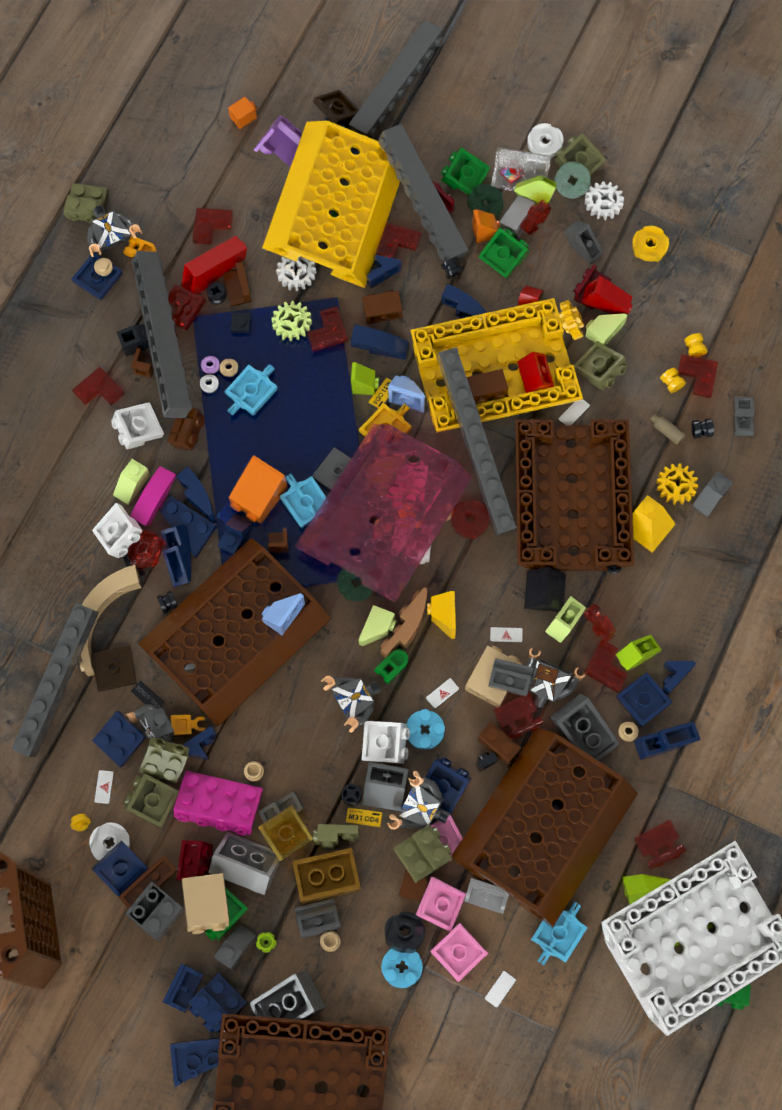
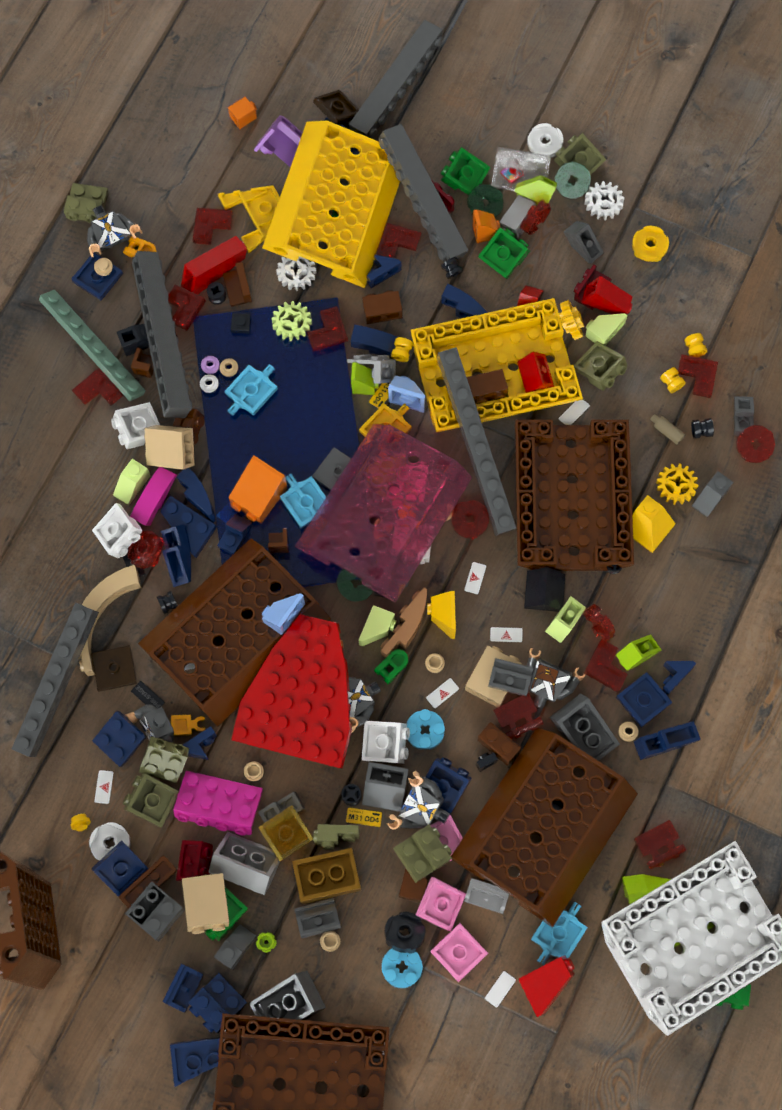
(92, 345): none -> sand green plate
(169, 446): none -> tan brick
(260, 205): none -> yellow wing
(300, 696): none -> red wing
(383, 370): none -> light grey bracket
(402, 349): none -> yellow wheel
(434, 663): none -> tan plate
(475, 578): none -> white sticker
(546, 983): none -> red slope
(747, 451): none -> clear red plate

